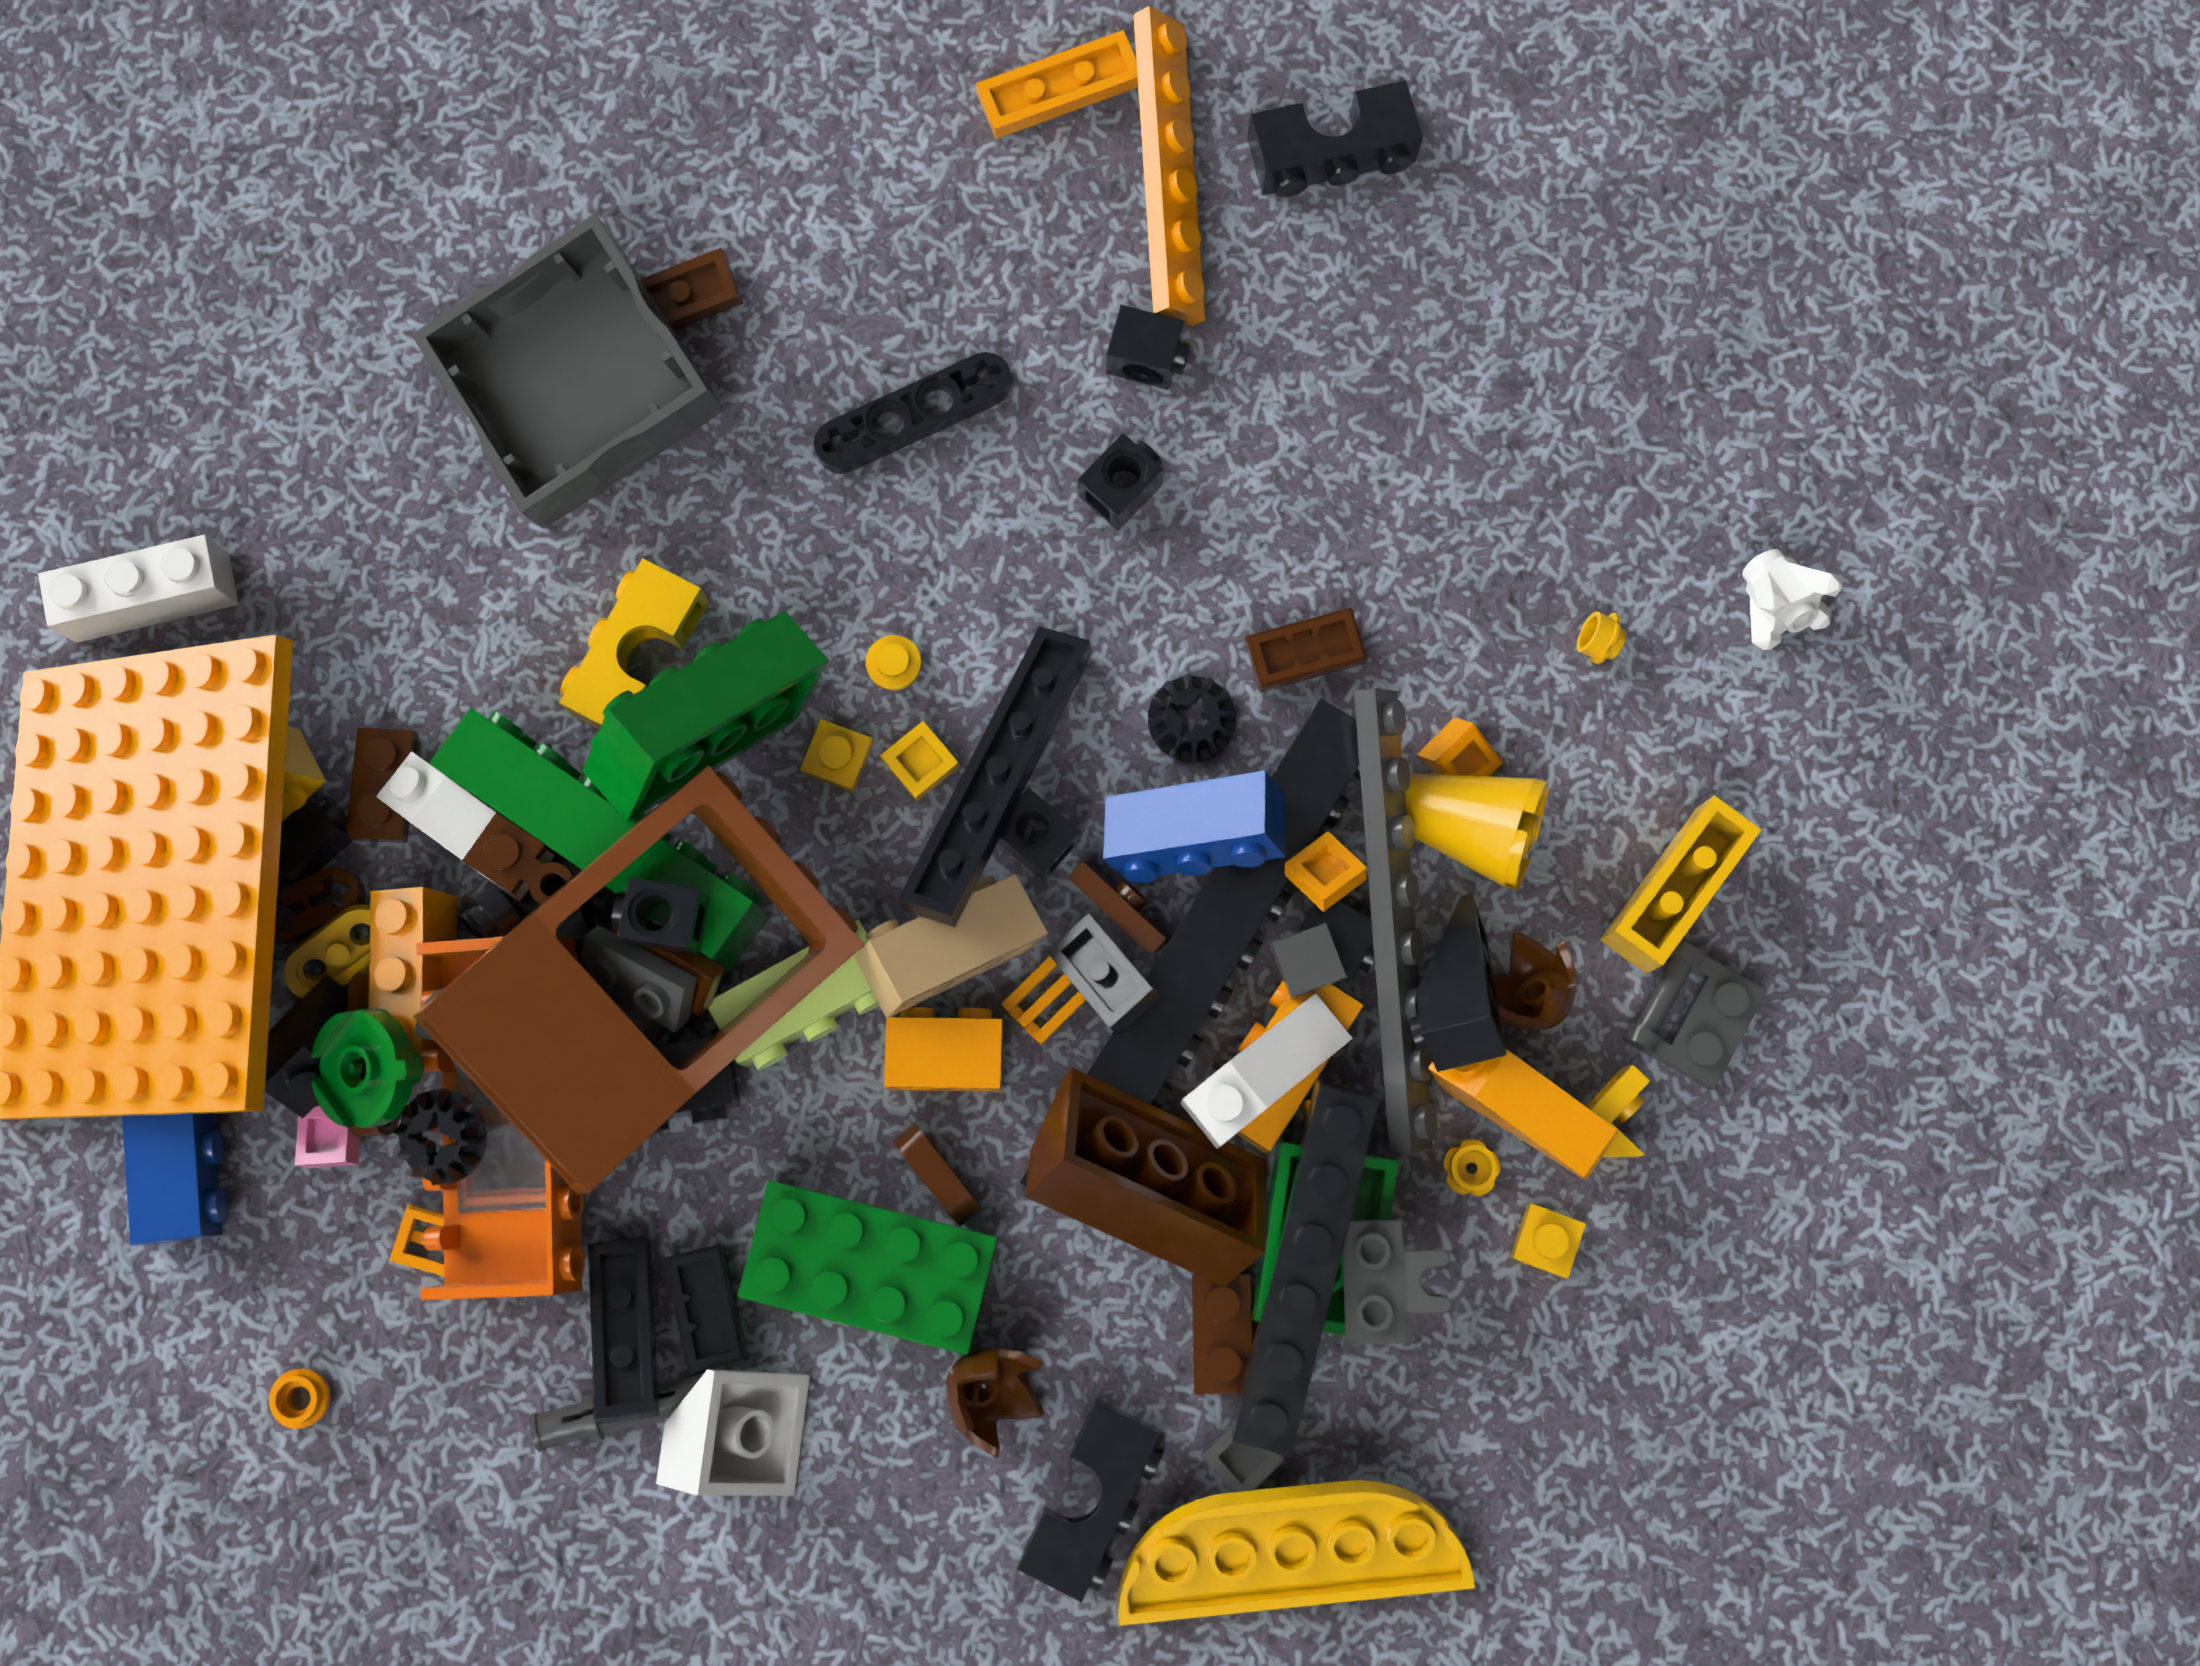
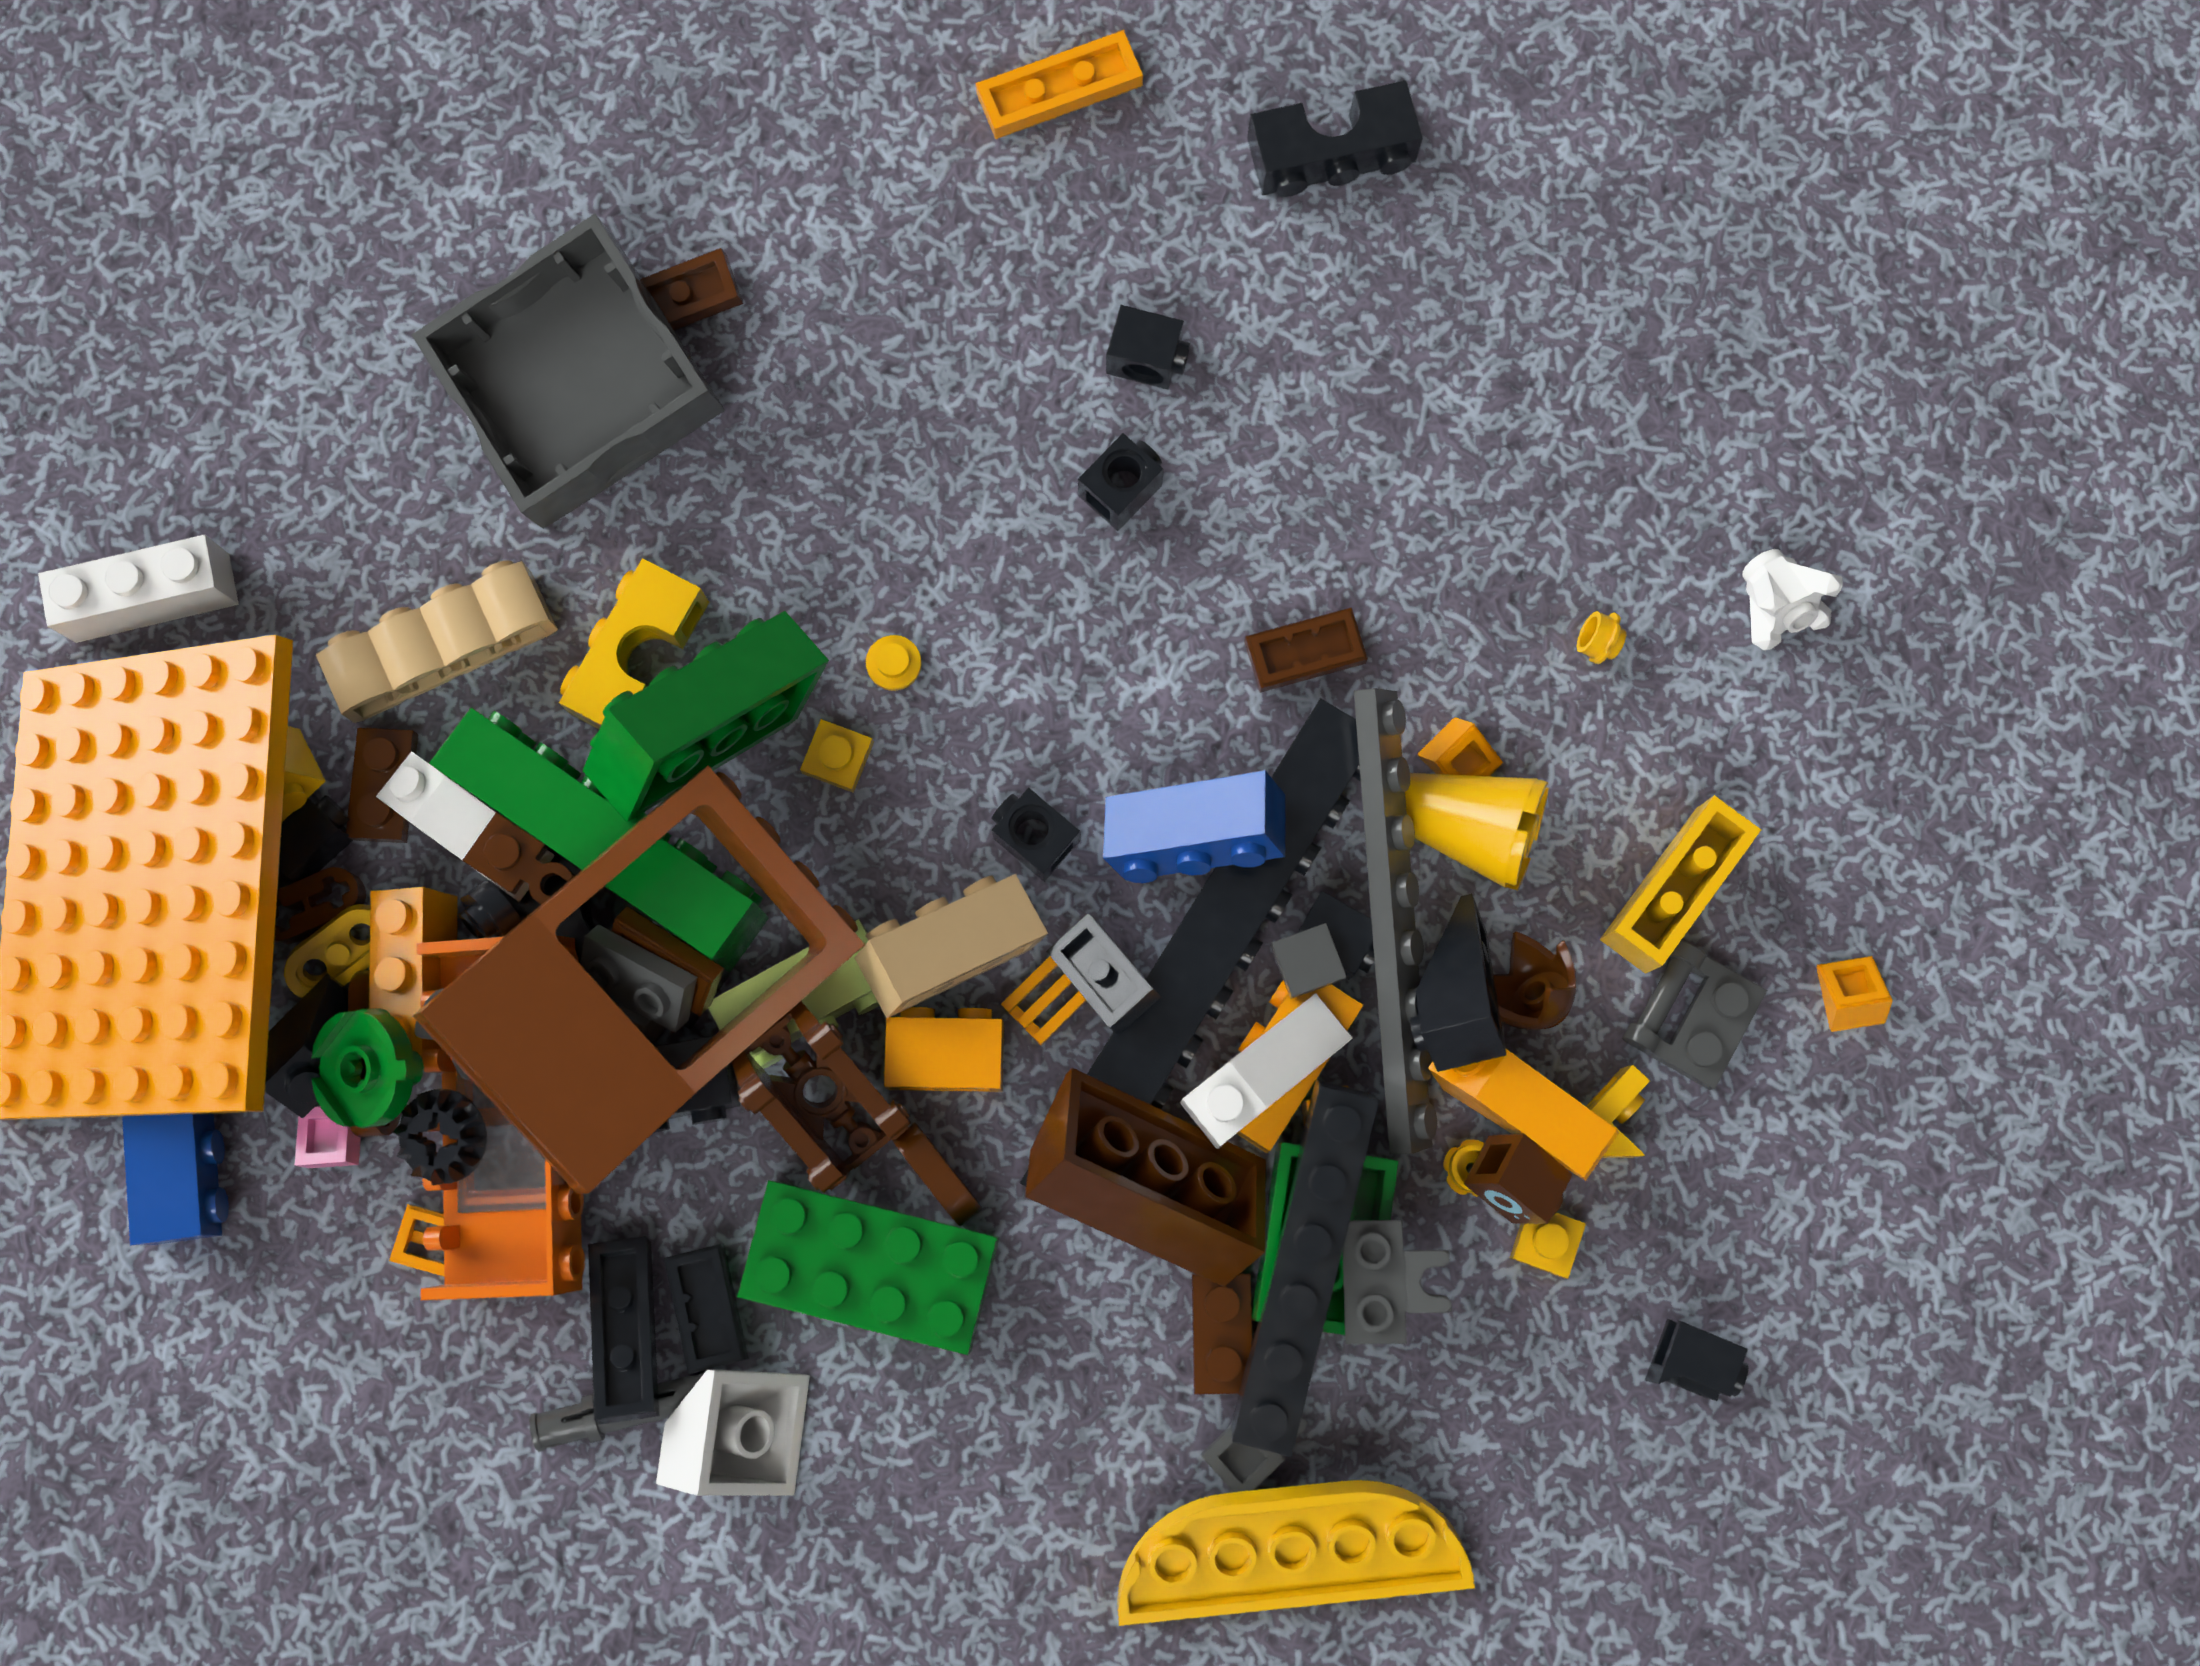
(282, 1404): light orange plate -> none
(435, 642): none -> tan brick
(686, 923): black brick -> none
(802, 1121): none -> reddish brown piece
(908, 404): black beam -> none
(920, 761): yellow plate -> none
(990, 1388): reddish brown piece -> none
(995, 777): black plate -> none
(1072, 1550): black arch -> none
(1122, 904): reddish brown plate -> none
(1169, 167): light orange plate -> none
(1202, 741): black gear -> none
(1325, 871): light orange plate -> none
(1518, 1179): none -> reddish brown brick
(1698, 1361): none -> black window
(1854, 993): none -> light orange slope

